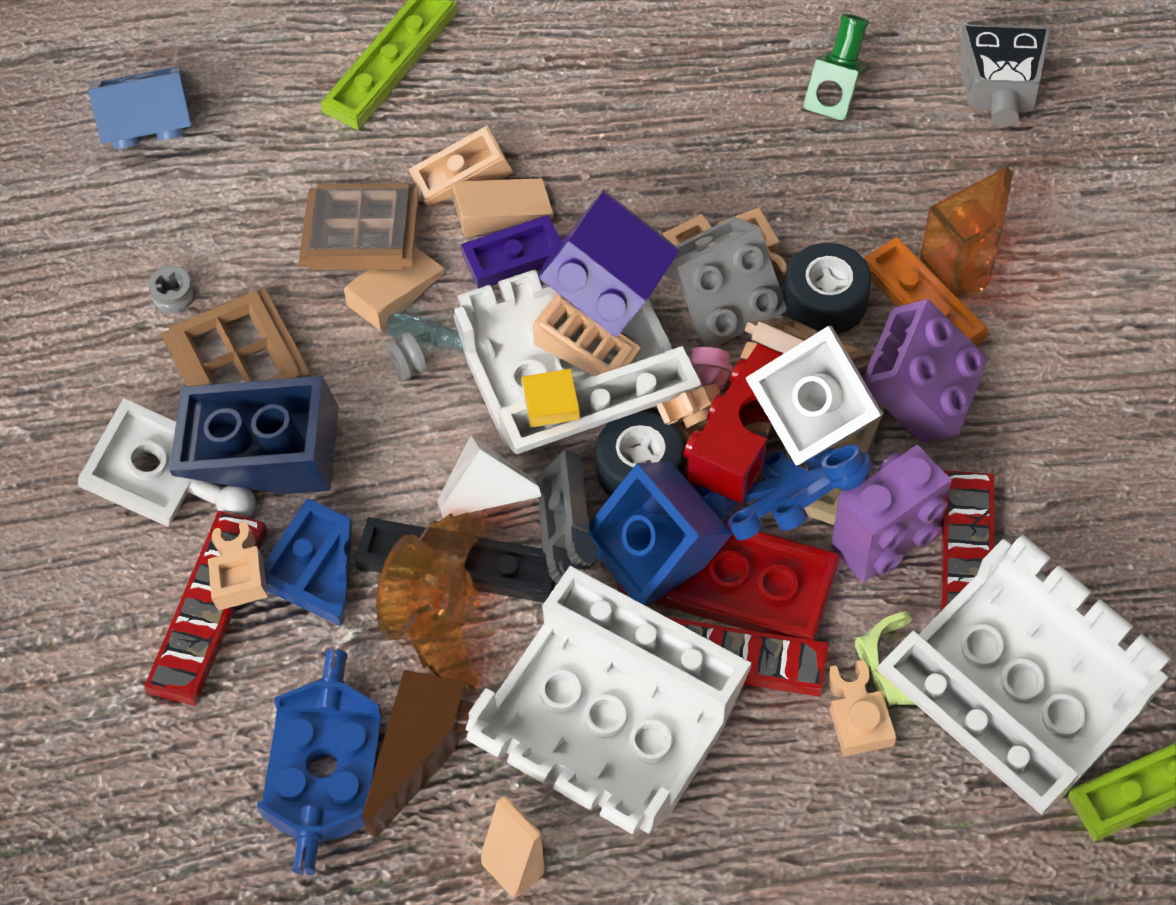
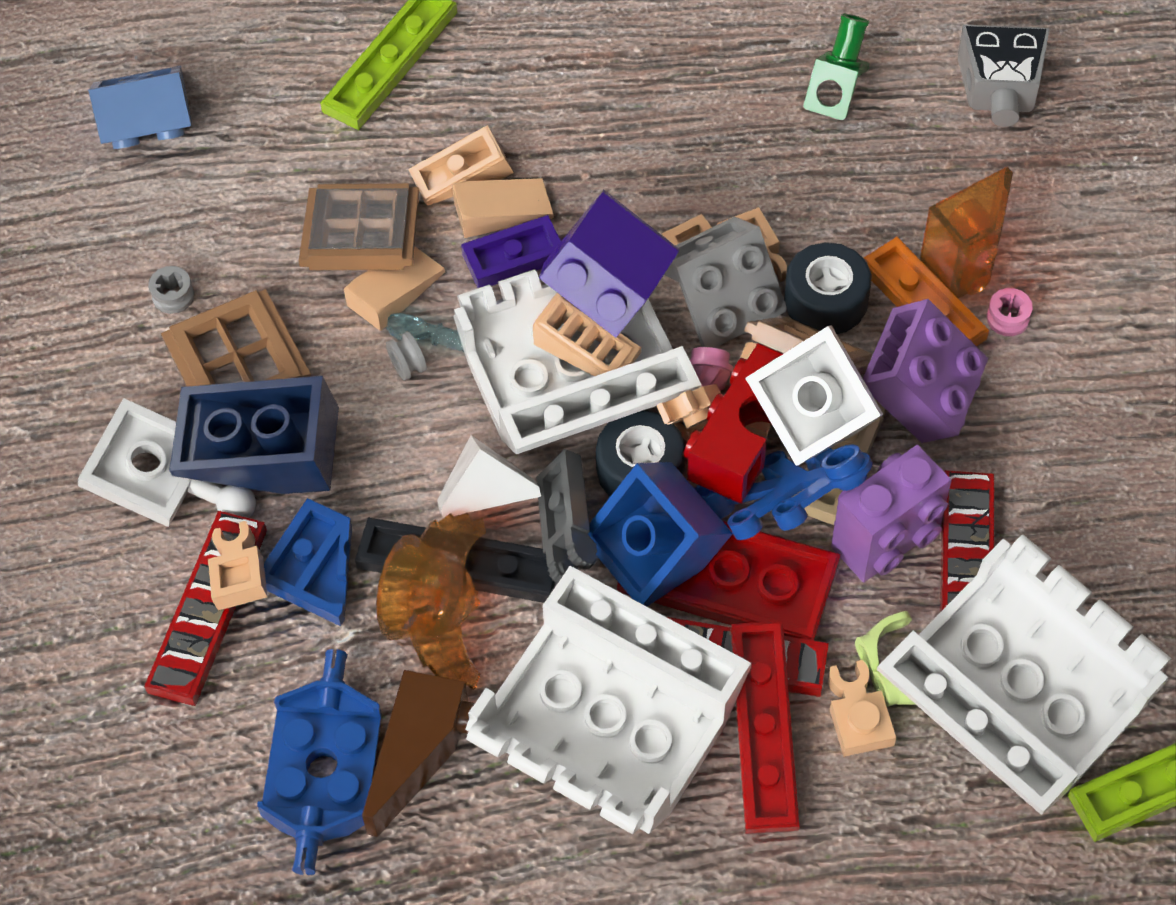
(512, 849): light nougat slope -> none
(550, 398): yellow tile -> none
(765, 730): none -> red tile
(1006, 324): none -> bright pink bush

